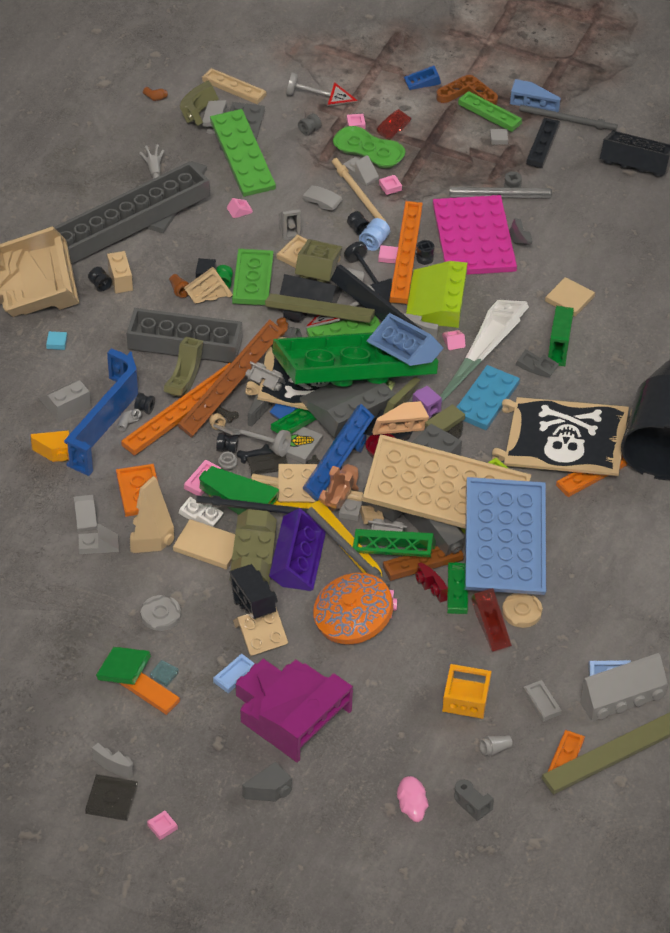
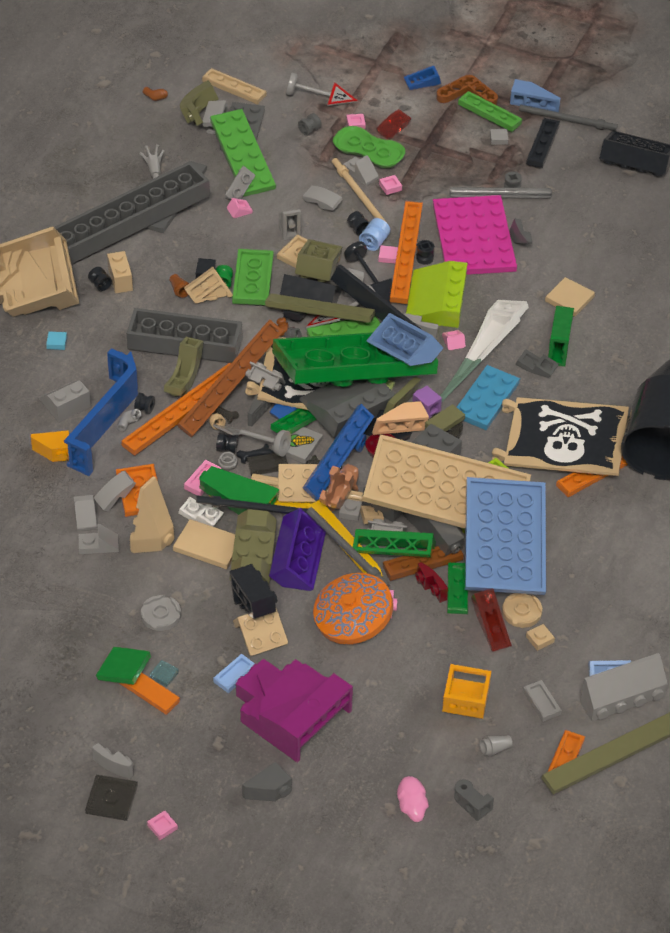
(115, 488): none -> light grey slope
(240, 184): none -> light grey hinge
(540, 637): none -> tan plate

